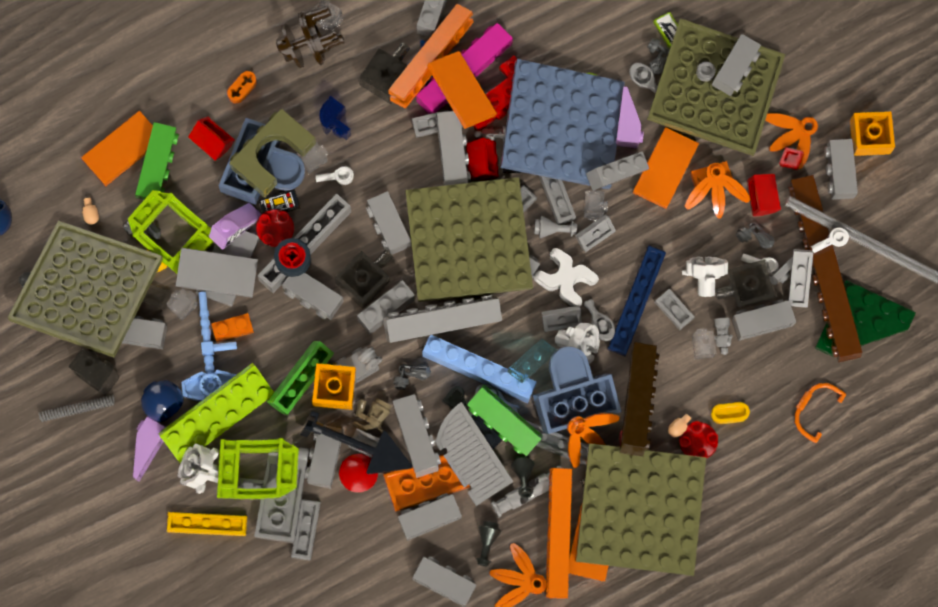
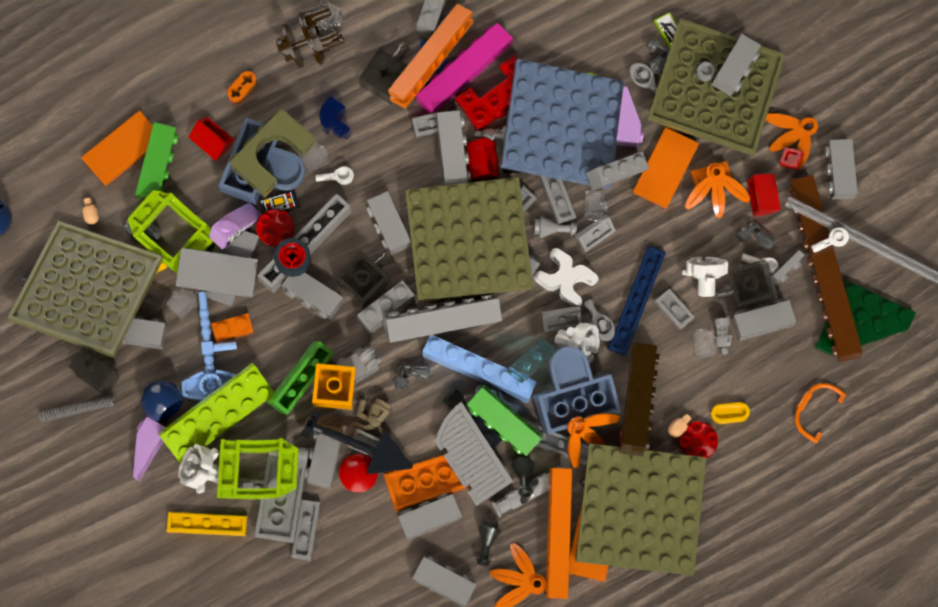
(415, 435): light grey brick -> none
(461, 89): orange tile -> none
(800, 277): light grey plate -> none
(872, 133): light orange brick -> none

